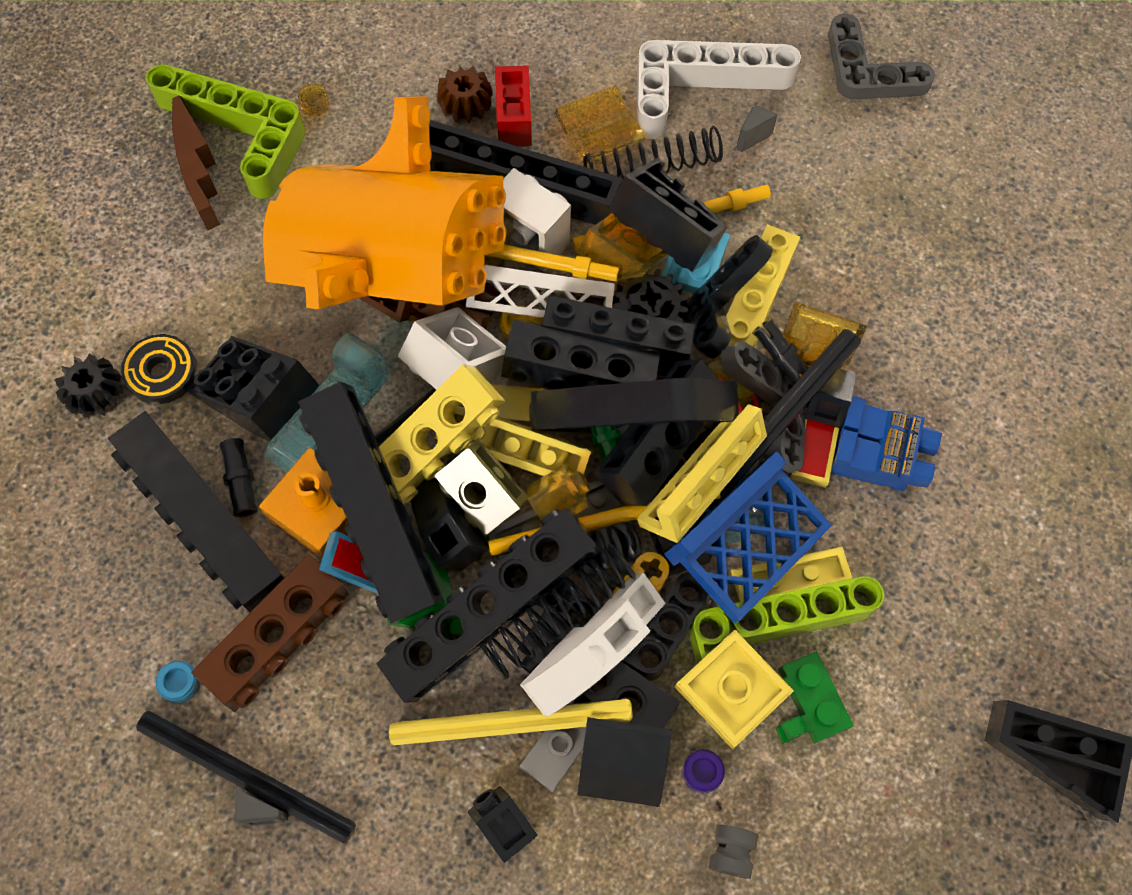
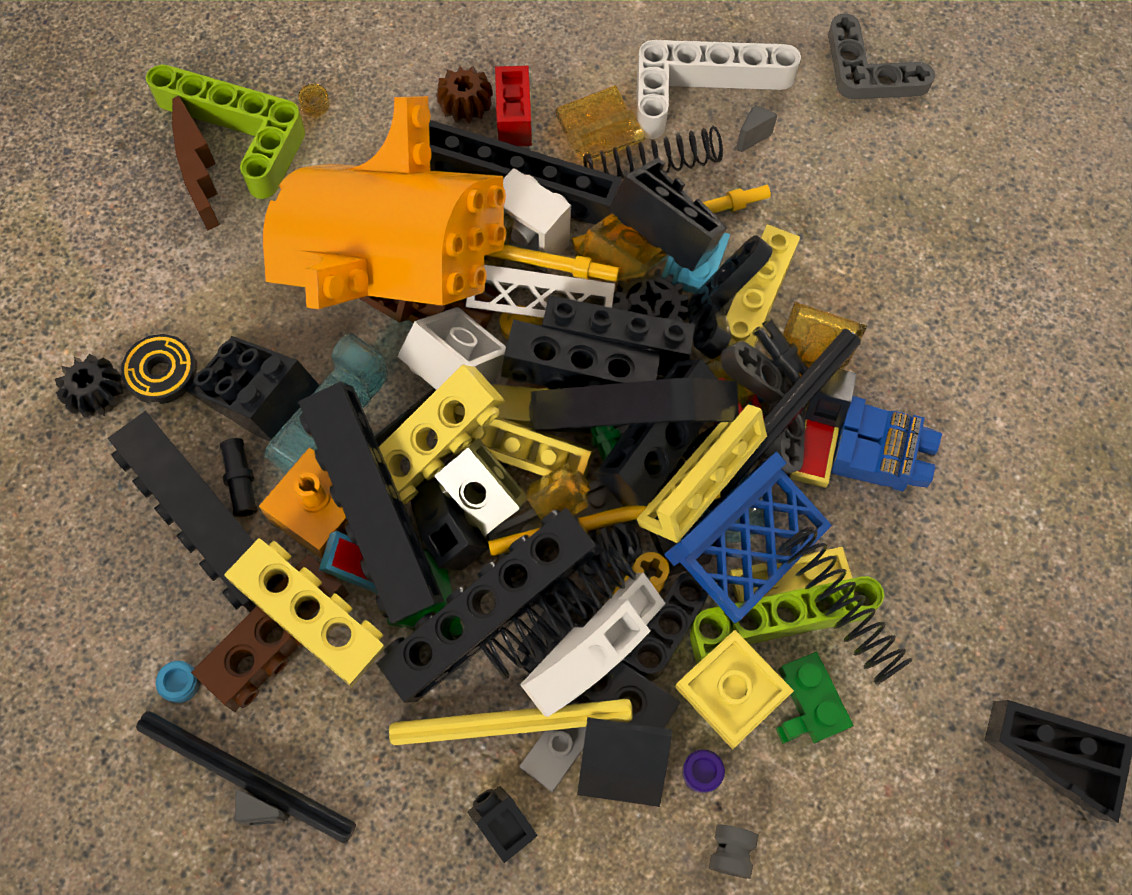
(251, 577): none -> light yellow brick
(801, 536): none -> black piece

